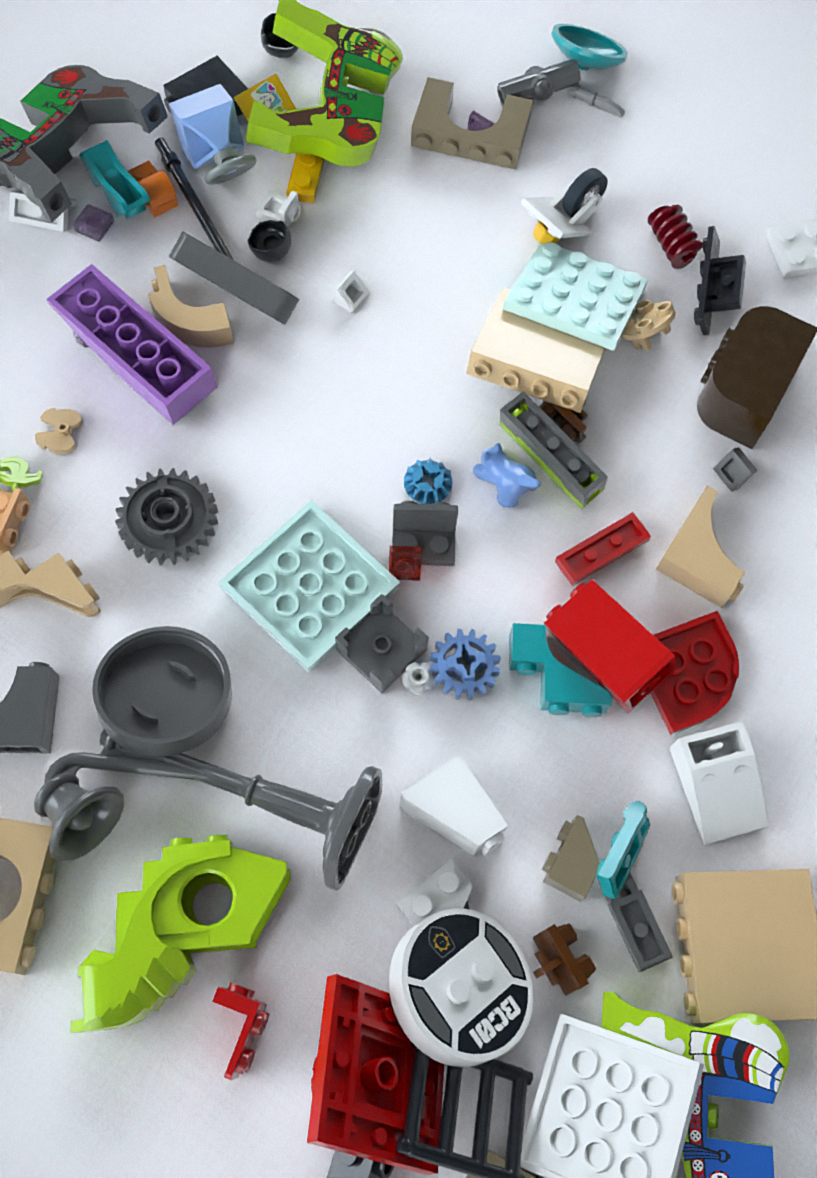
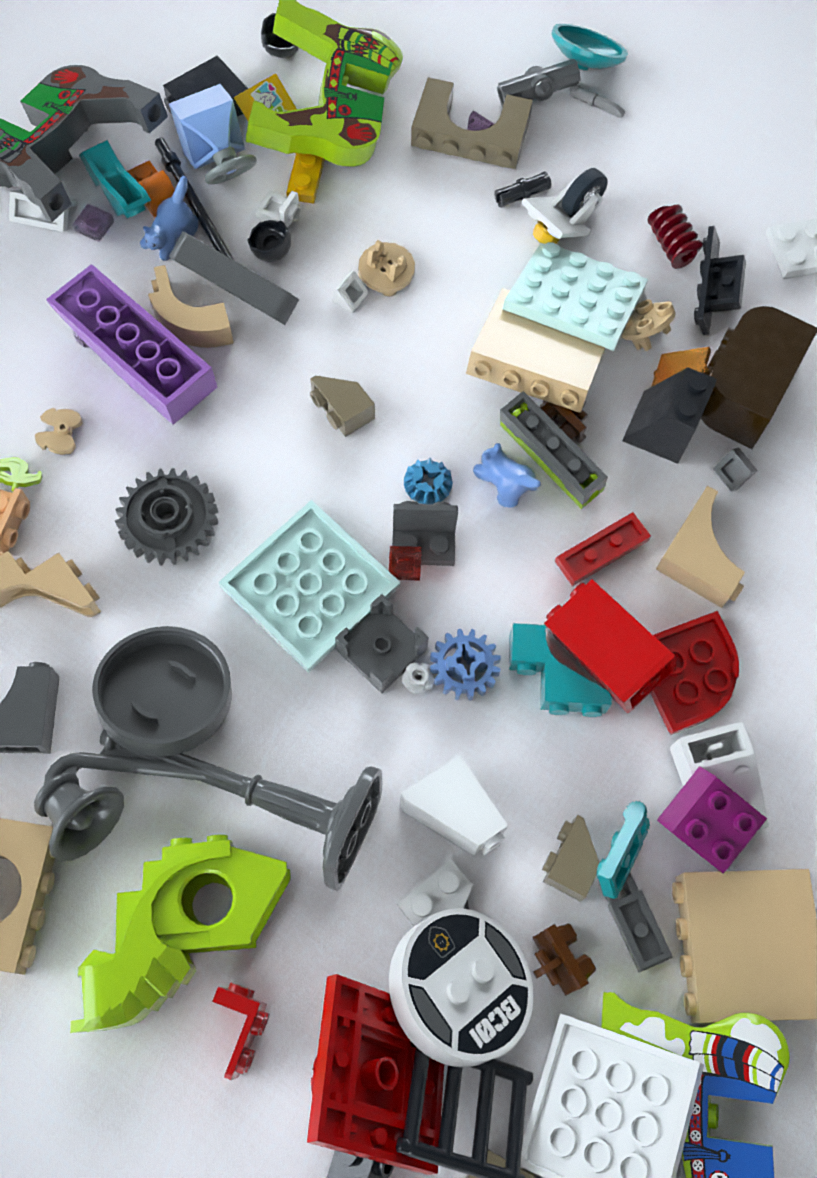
(171, 219): none -> medium blue animal
(344, 402): none -> dark tan slope
(377, 259): none -> tan plate
(522, 189): none -> black pin
(670, 414): none -> black slope
(677, 361): none -> clear orange piece
(711, 819): none -> magenta brick

